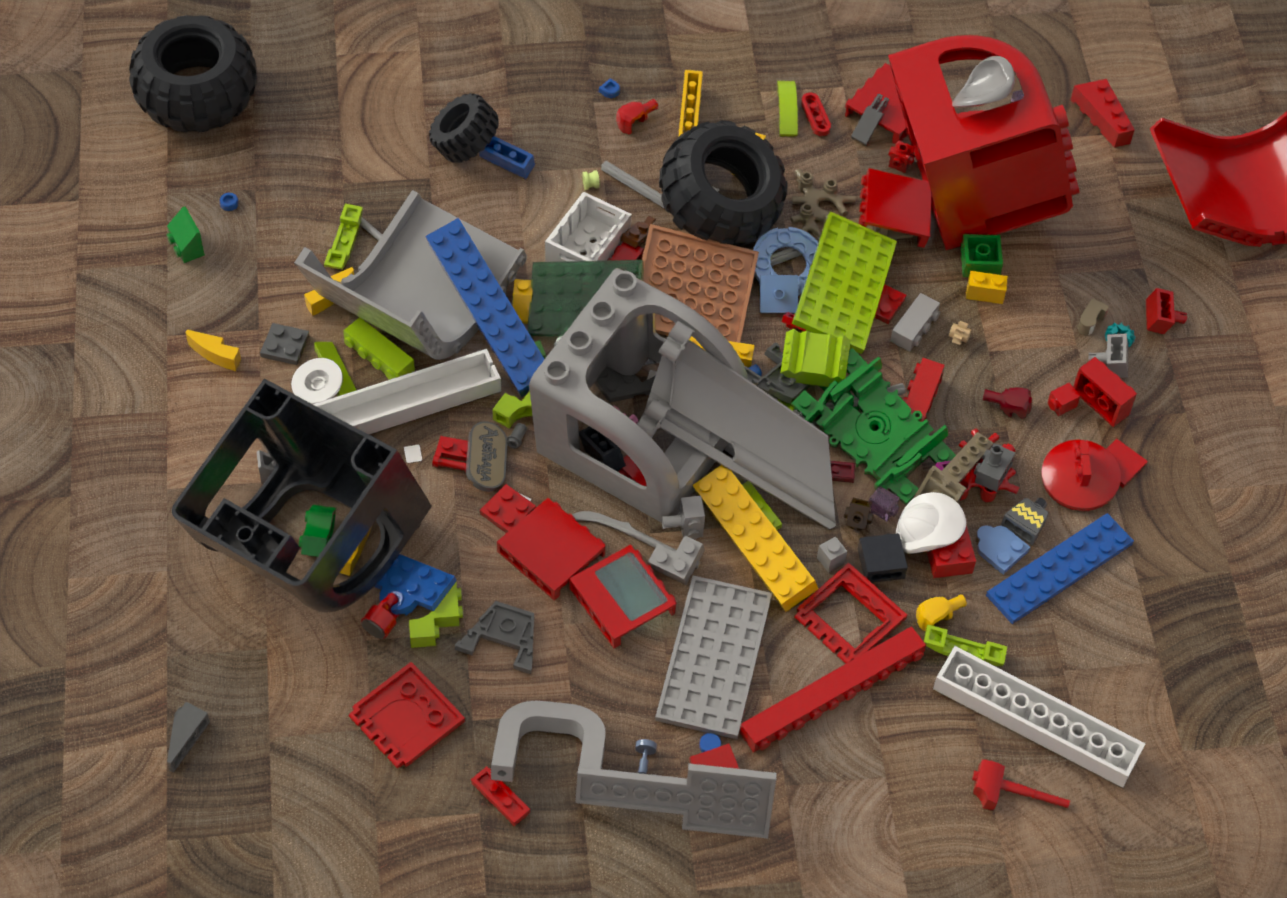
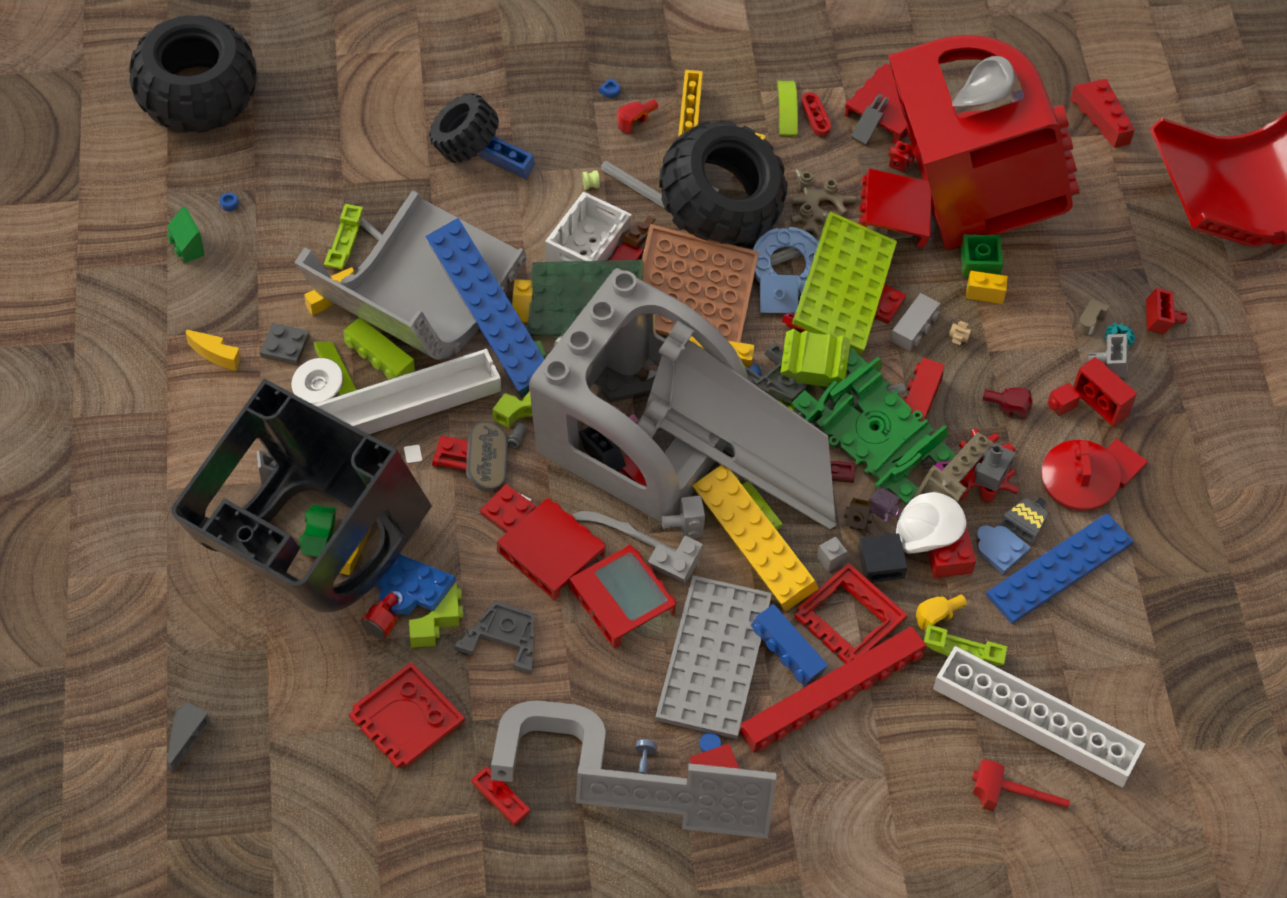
(789, 645): none -> blue brick

